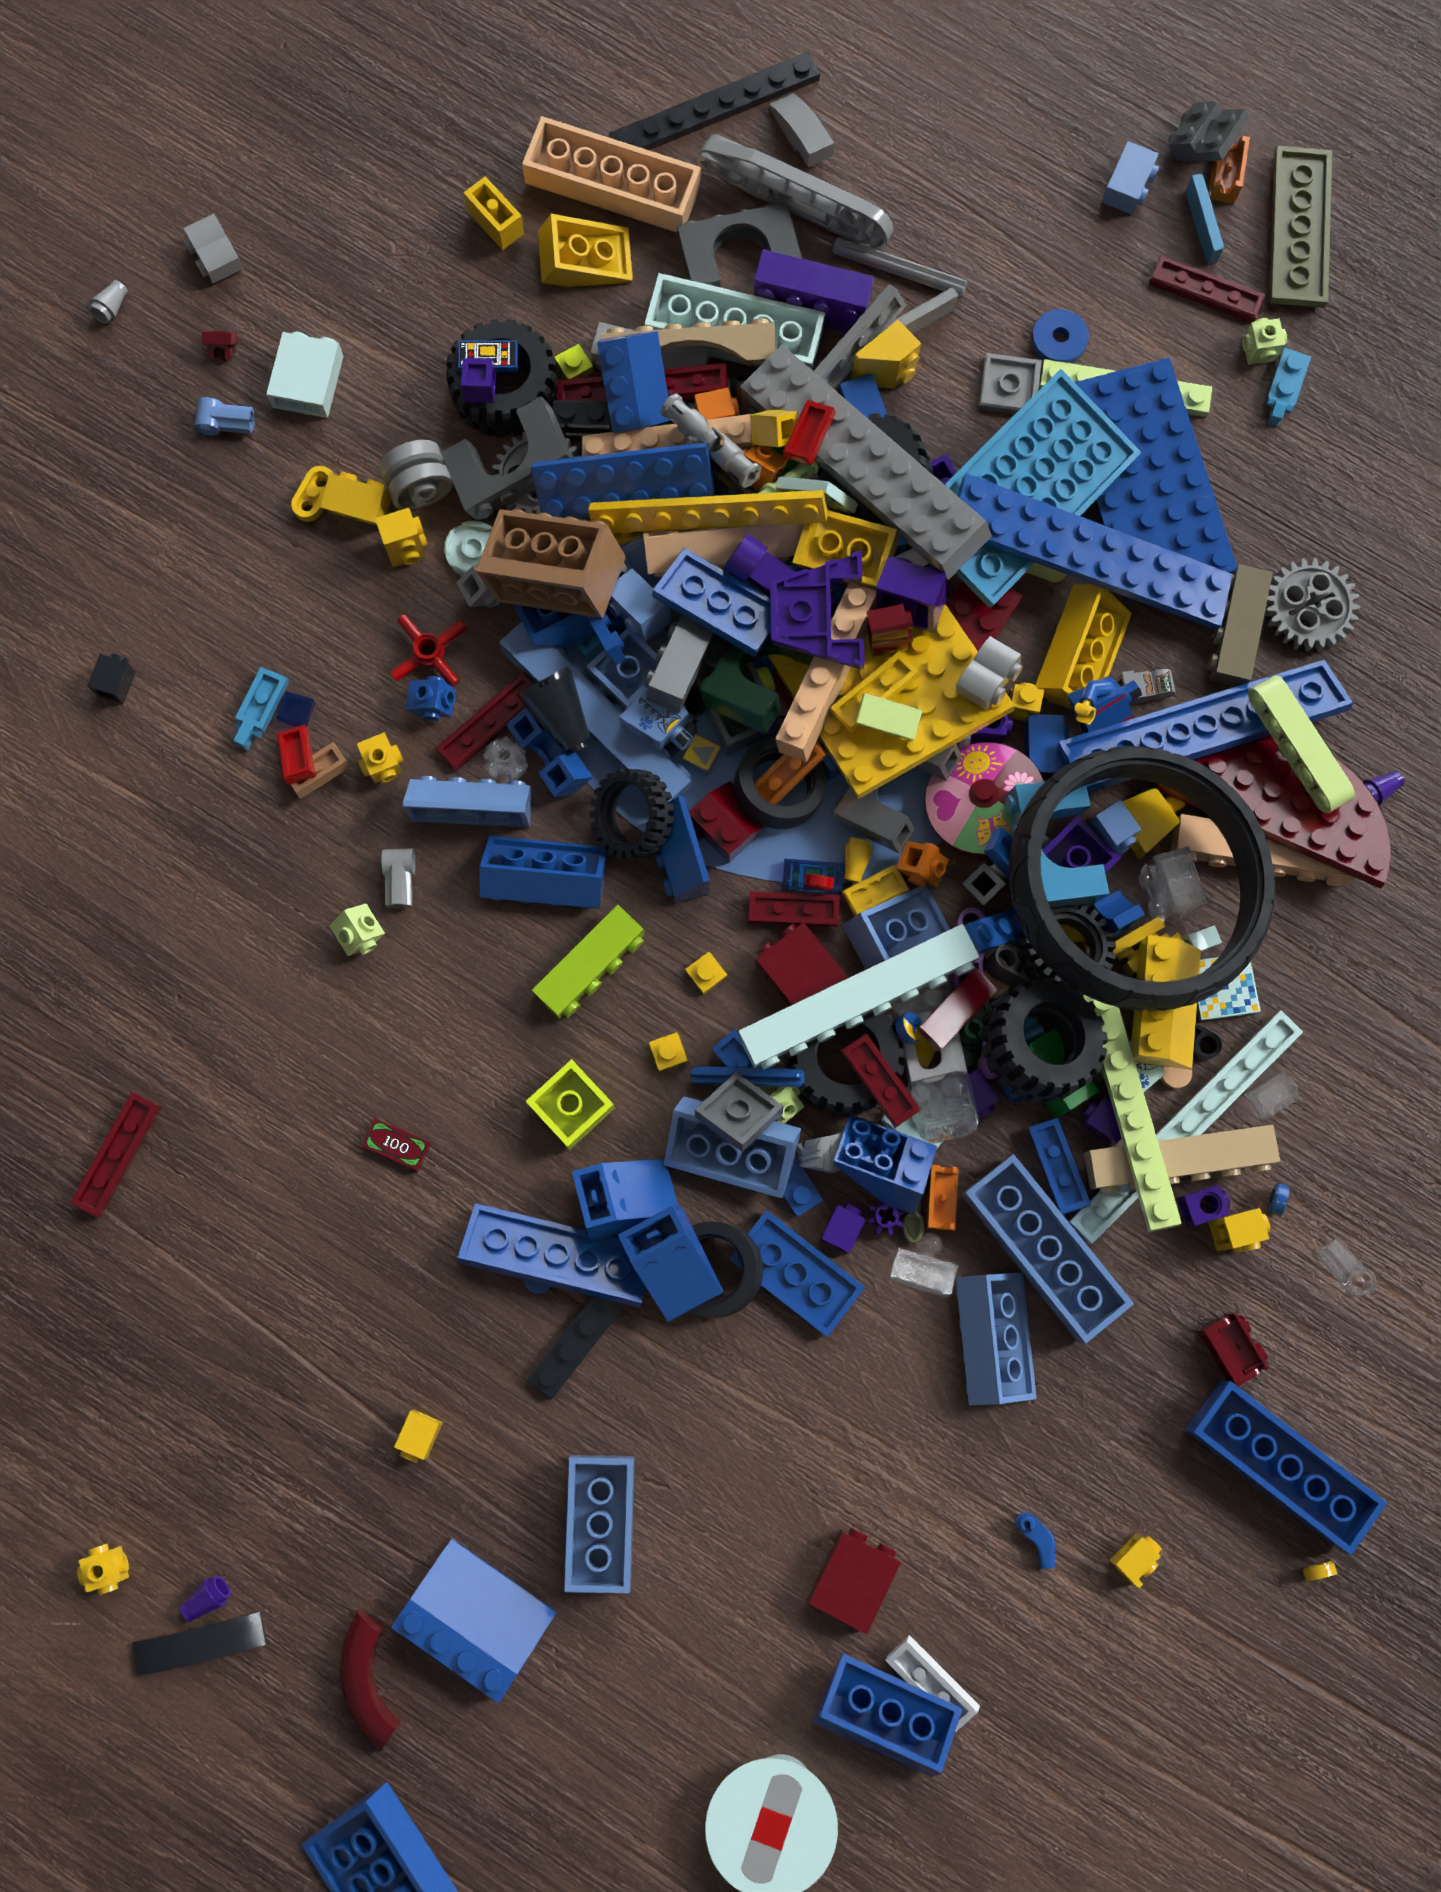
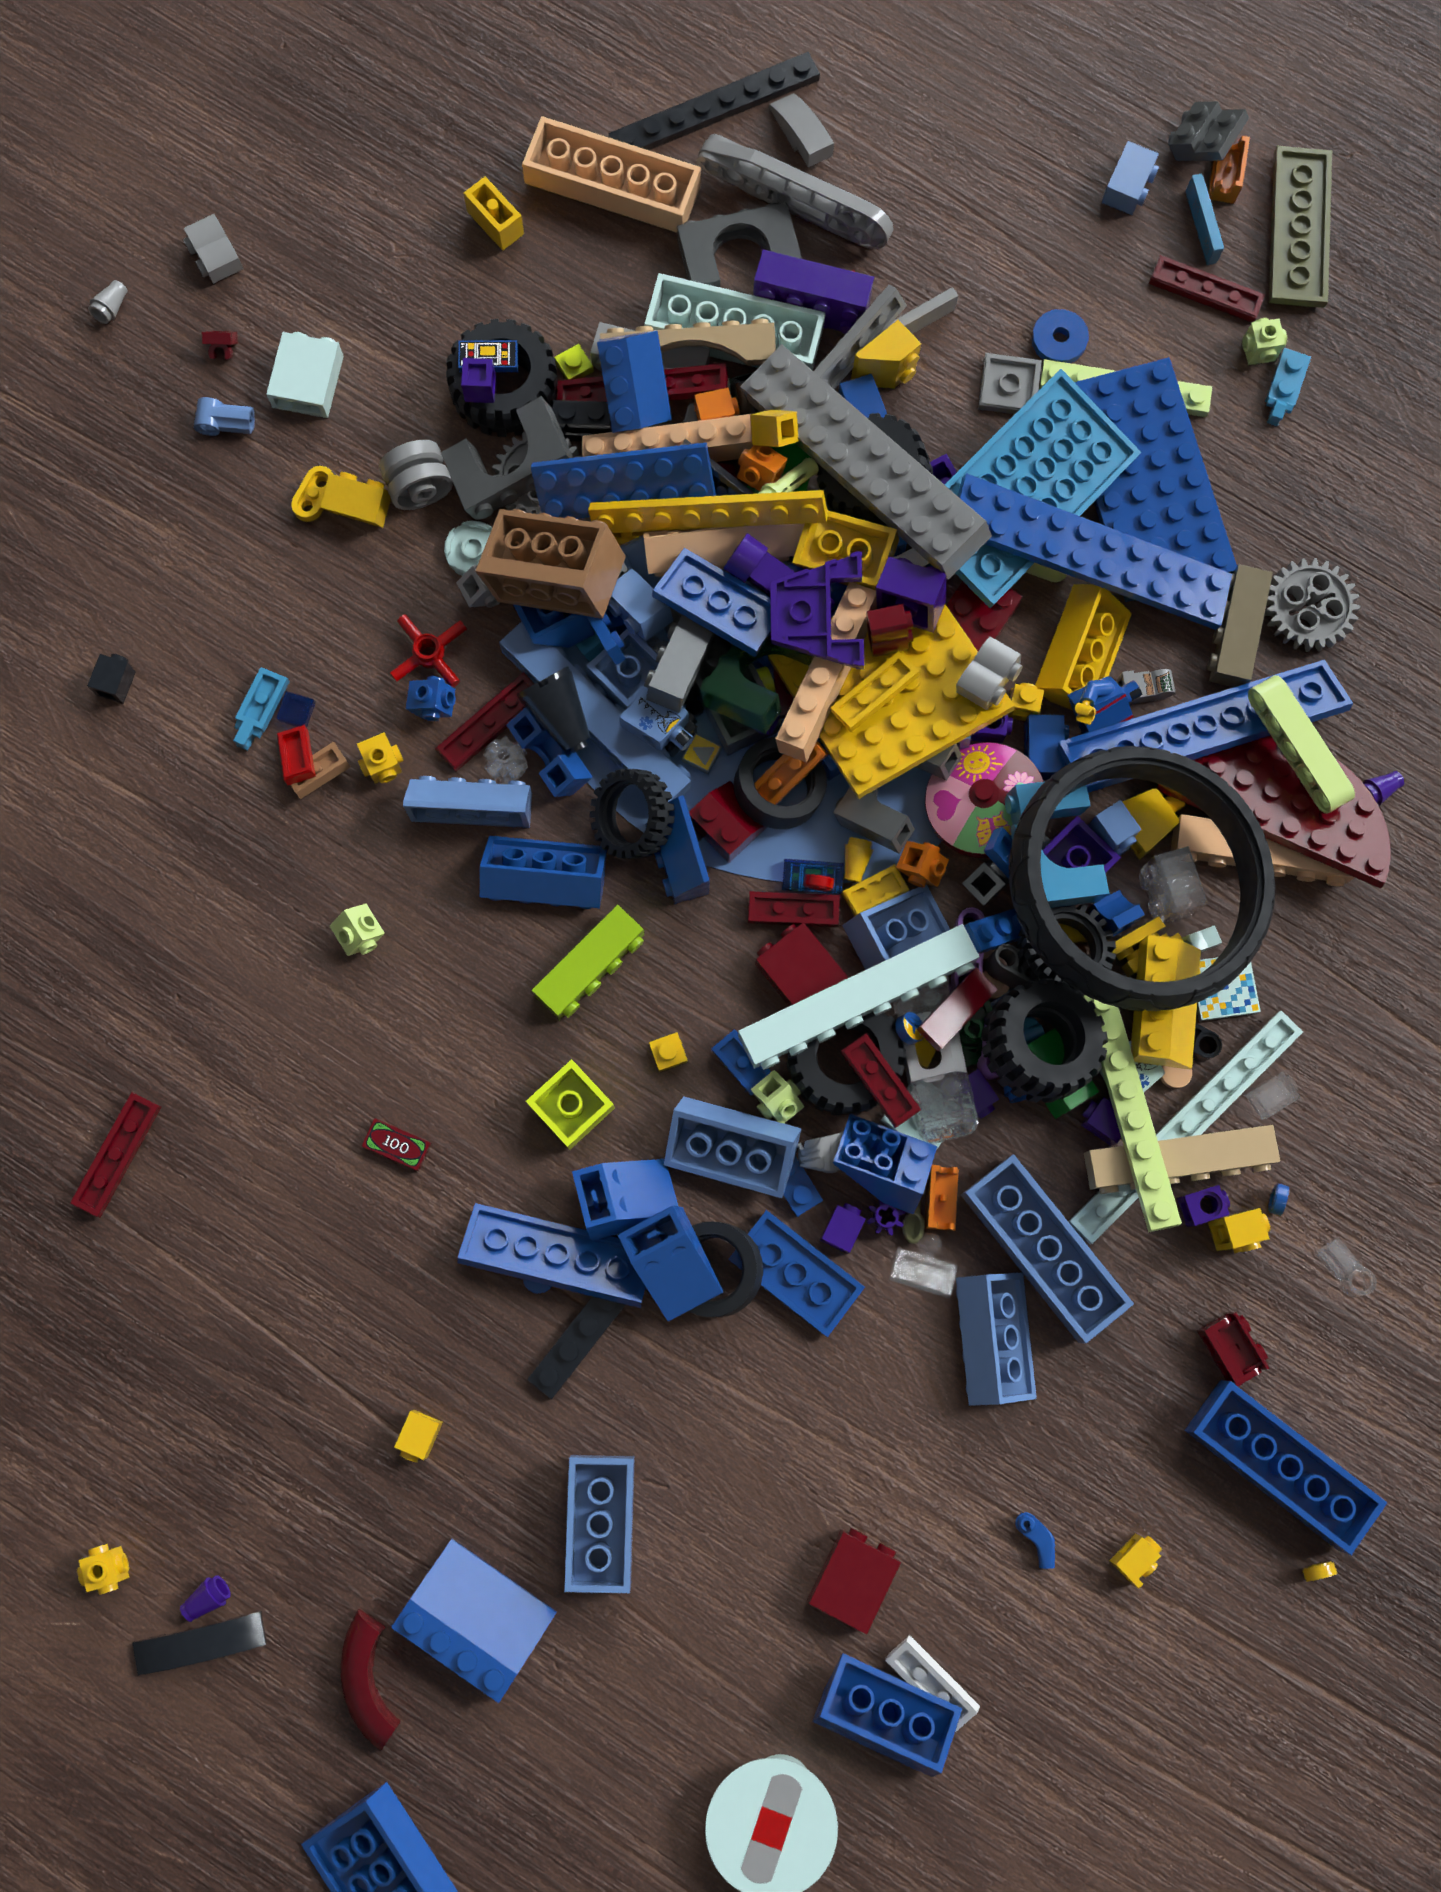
(398, 868): light grey piece -> none
(402, 537): yellow brick -> none
(583, 252): yellow slope -> none
(696, 429): light grey piece -> none
(706, 973): yellow plate -> none
(738, 1111): dark grey plate -> none
(765, 1078): blue axle -> none
(809, 432): red tile -> none
(834, 497): light aqua tile -> none
(888, 716): yellowish green tile -> none
(898, 266): light grey axle -> none
(1059, 1166): blue plate -> none

